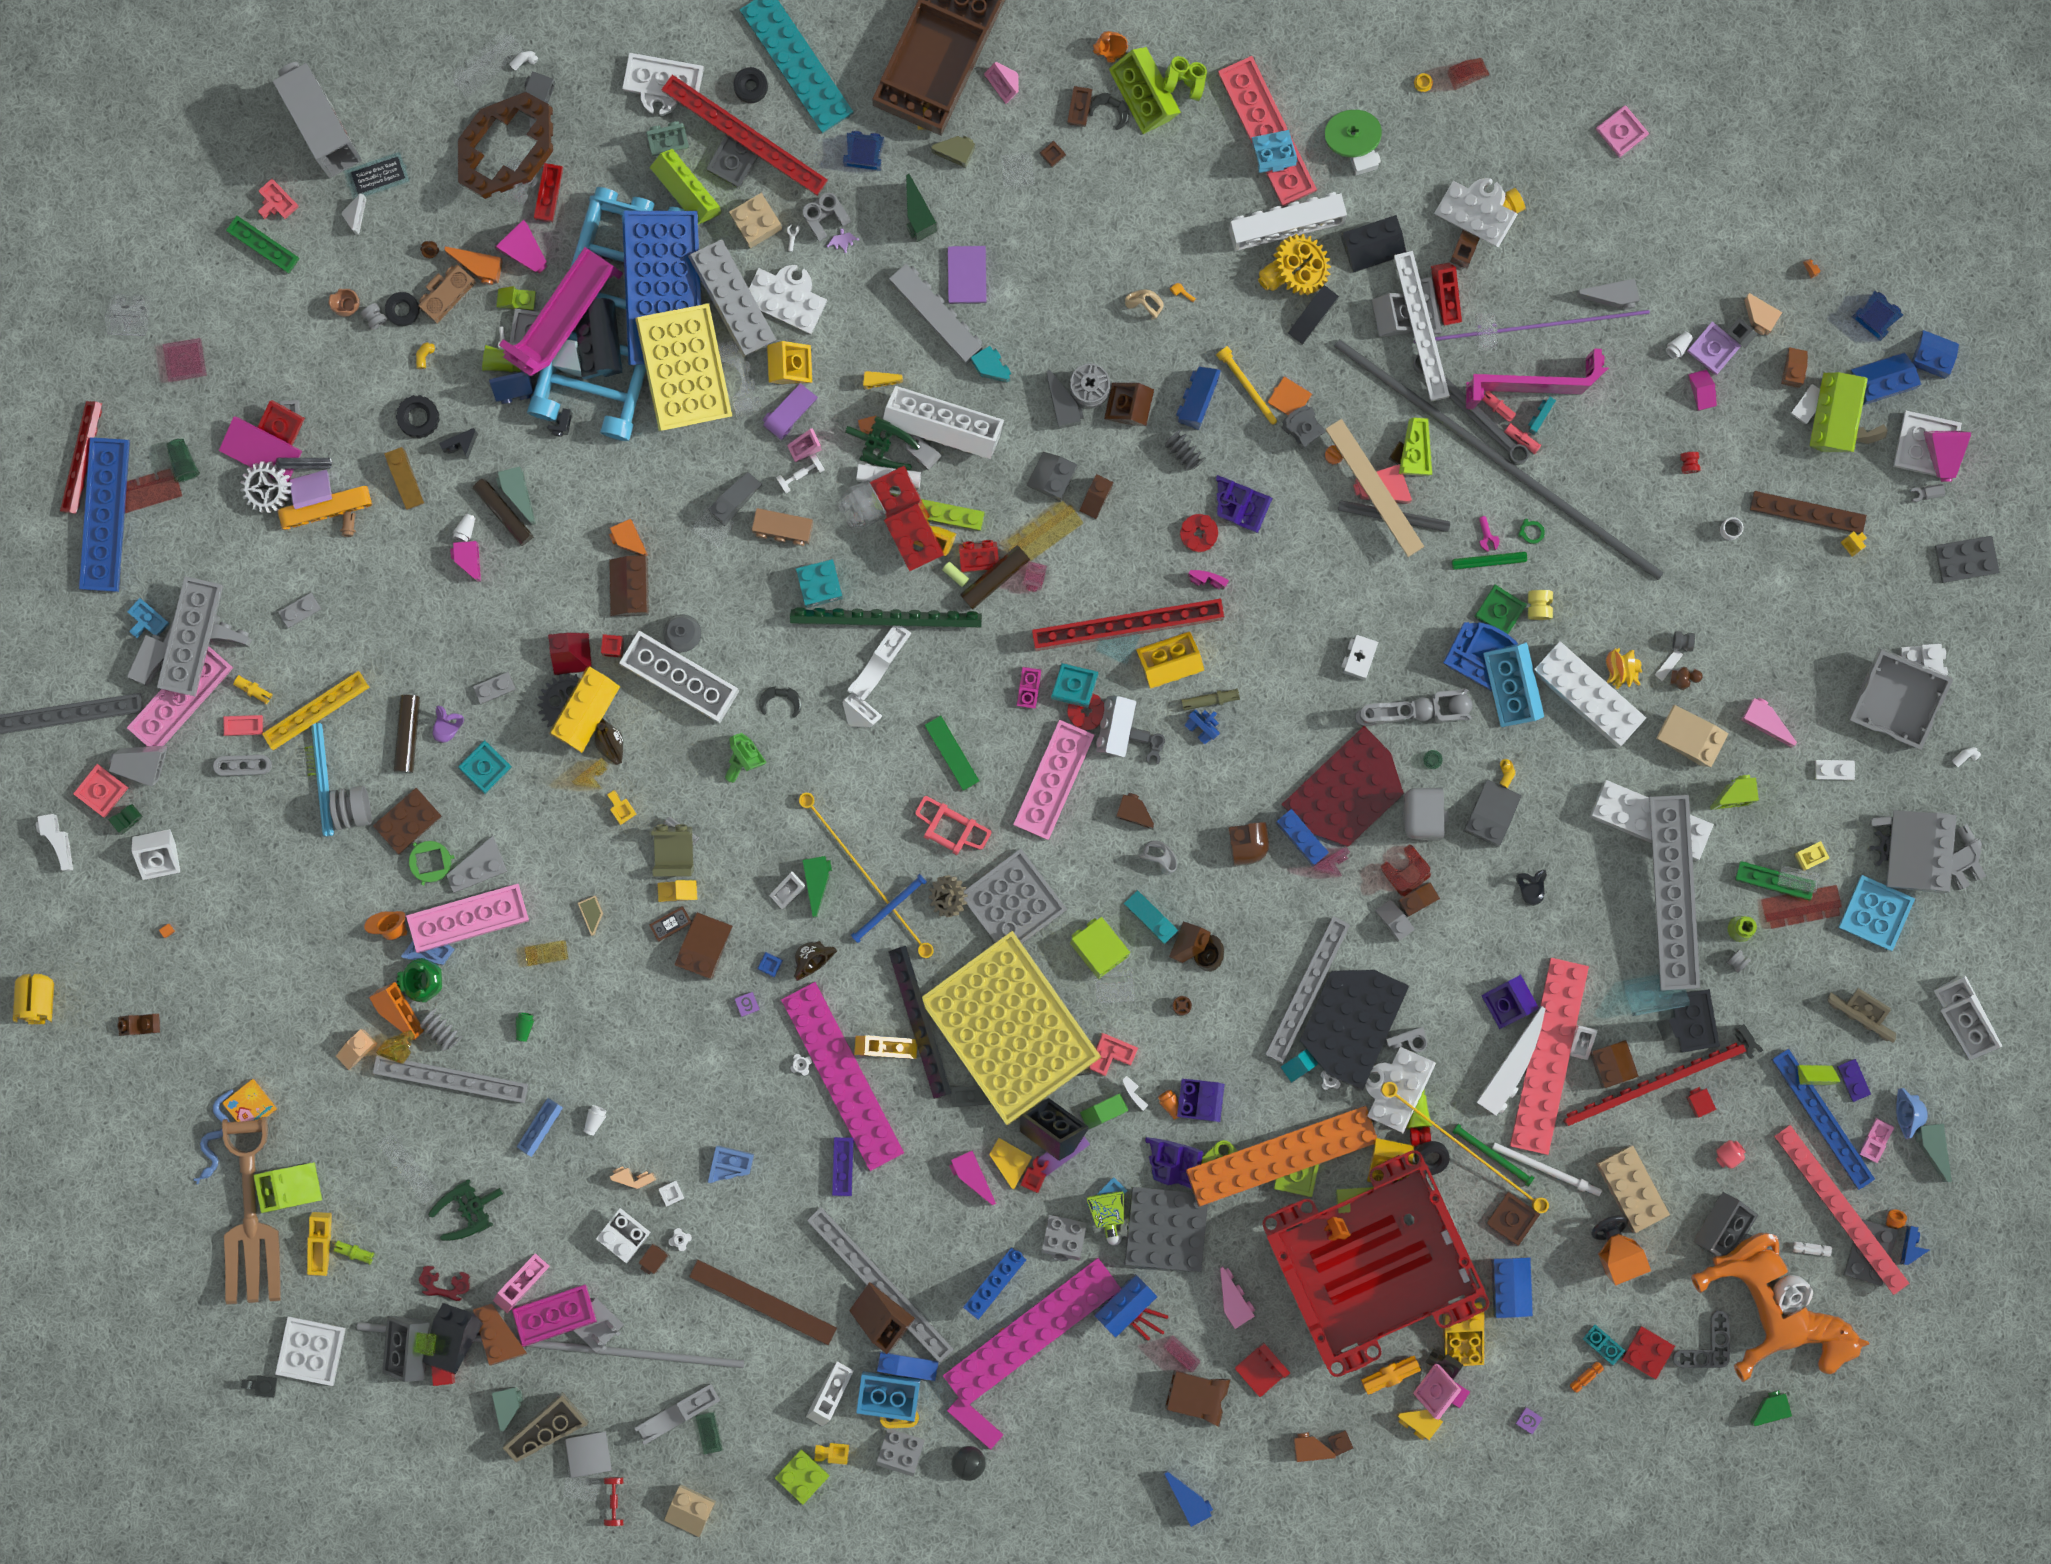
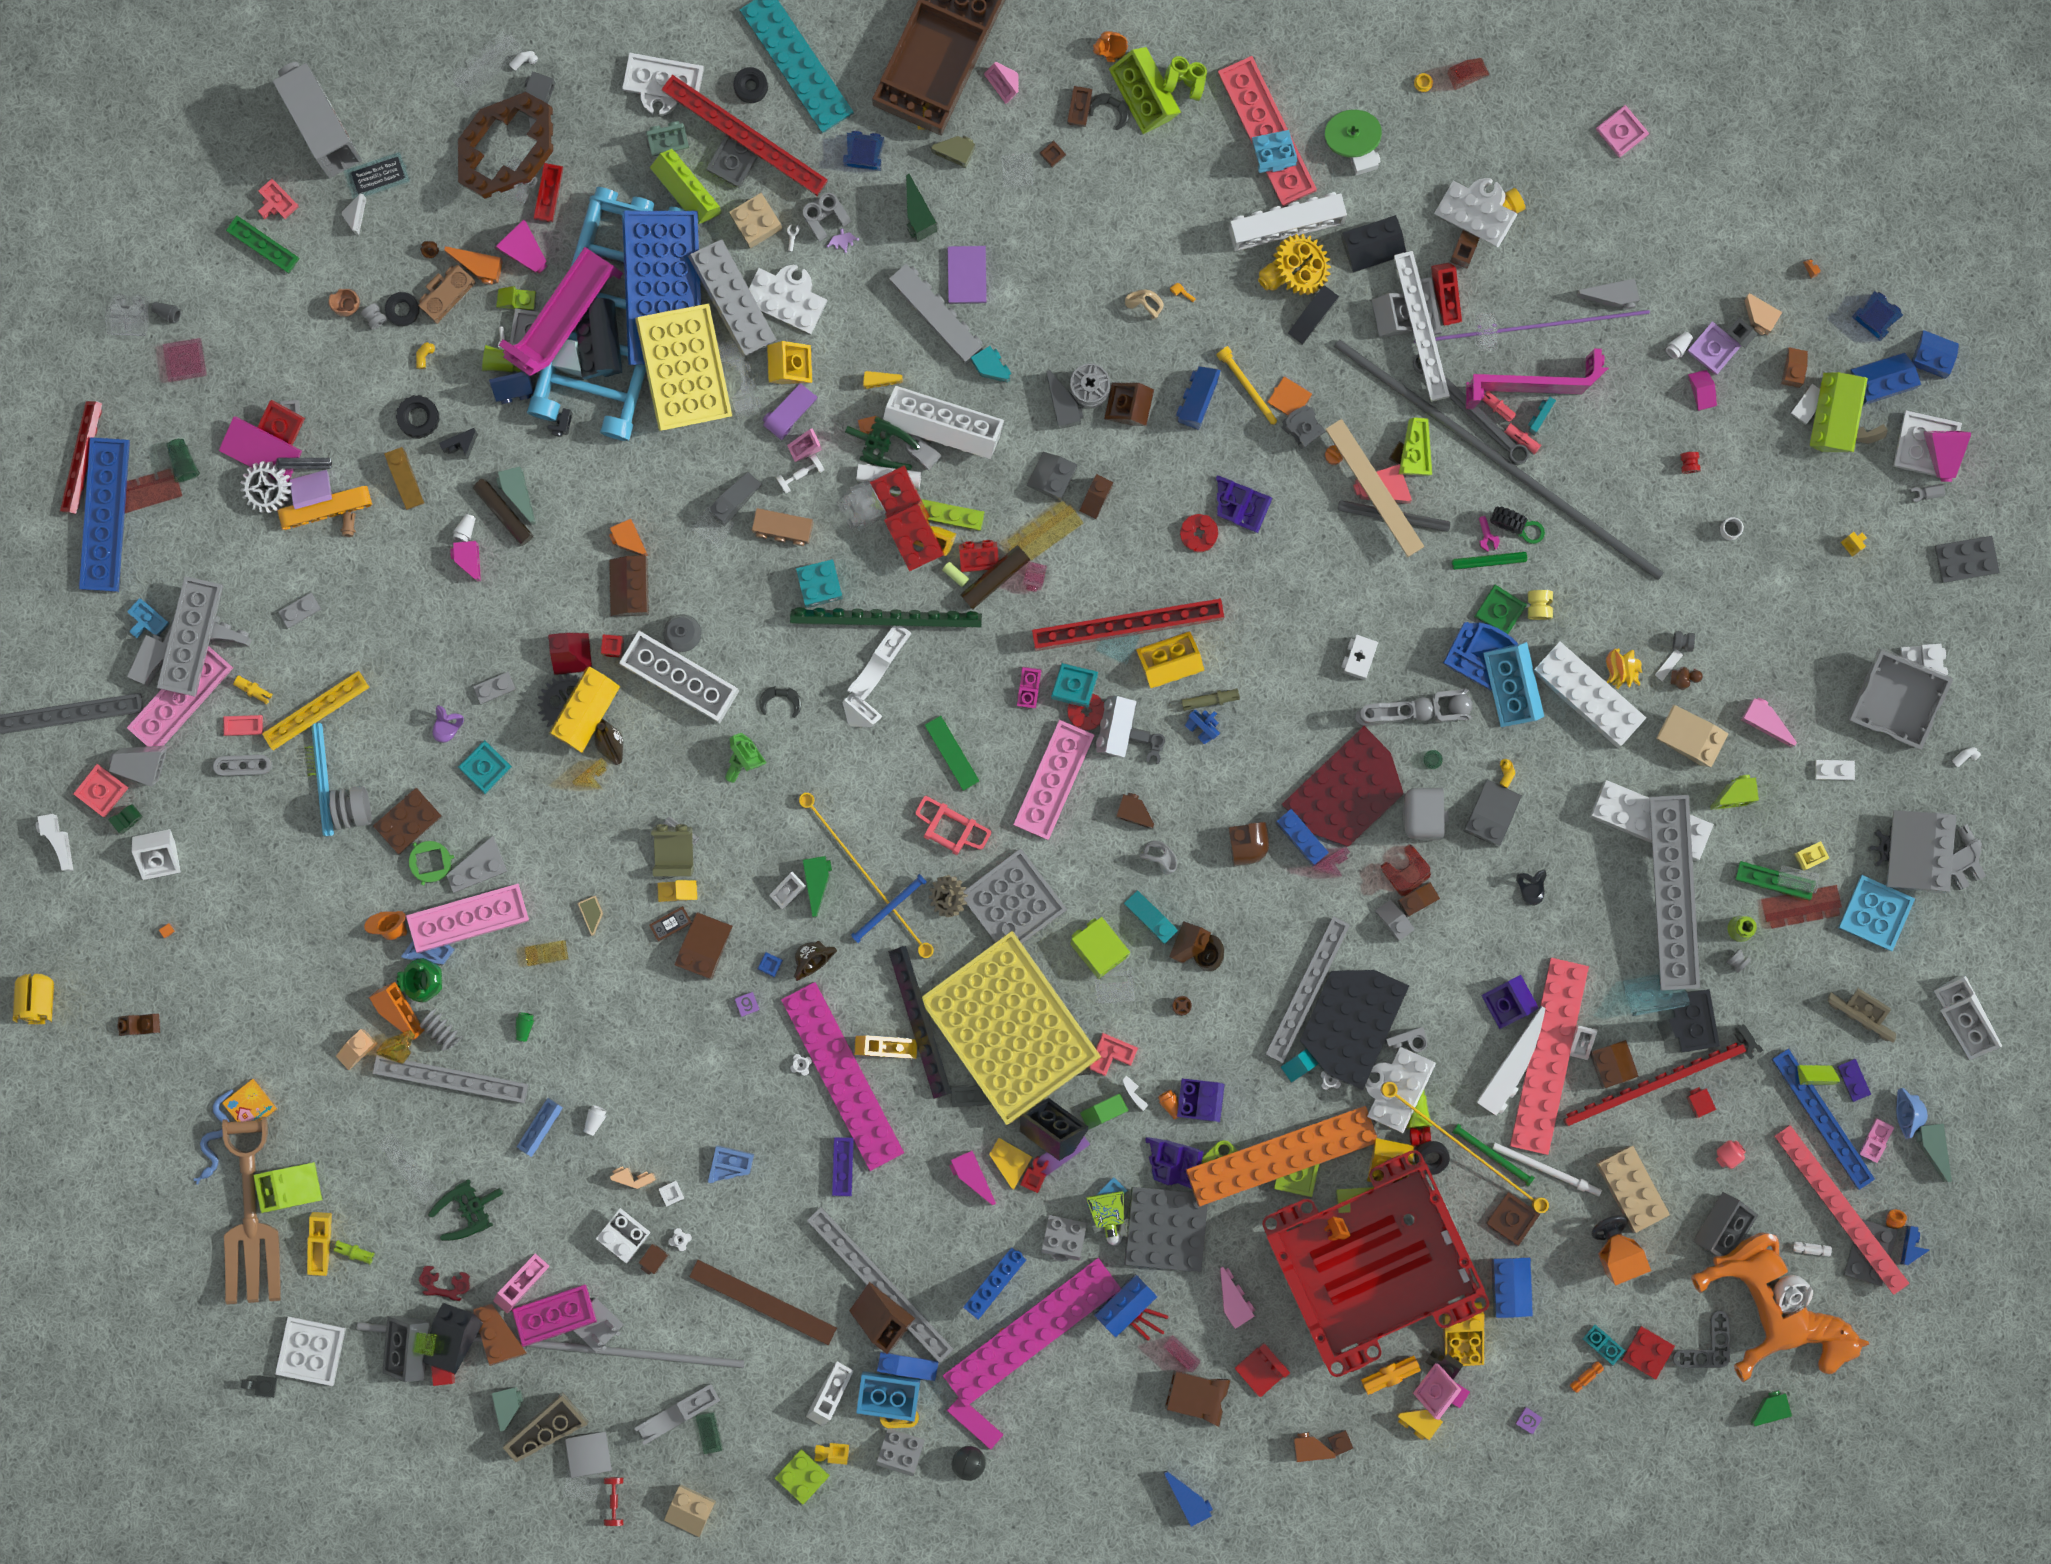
(168, 312): none -> dark grey cone
(406, 733): dark brown brick -> none
(622, 809): yellow plate -> none
(1184, 451): dark grey piece -> none
(1200, 577): dark pink slope -> none
(1508, 520): none -> black tyre
(1808, 512): reddish brown plate -> none
(1882, 821): light grey tile -> none

